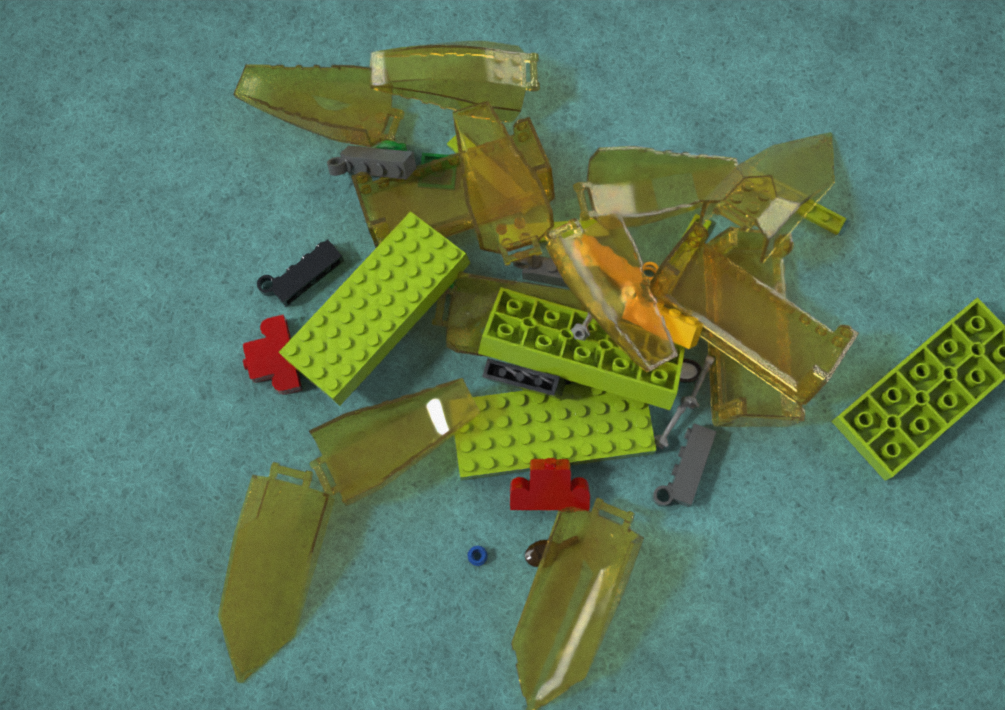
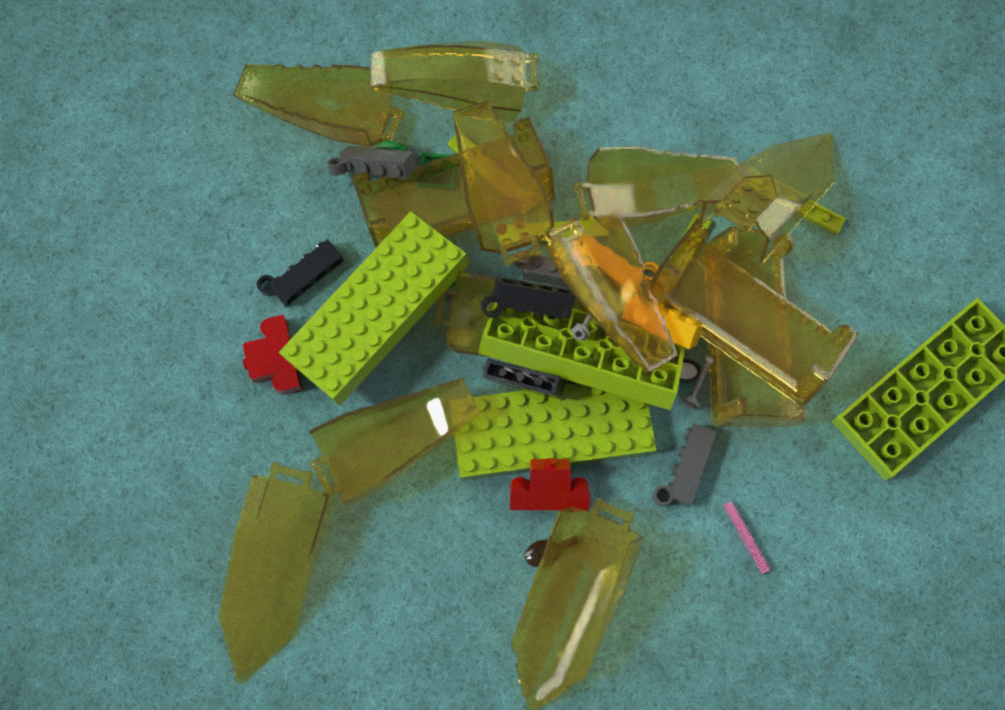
(472, 551): blue plate -> none
(529, 296): none -> black hinge
(661, 440): light grey piece -> none
(745, 535): none -> bright pink piece

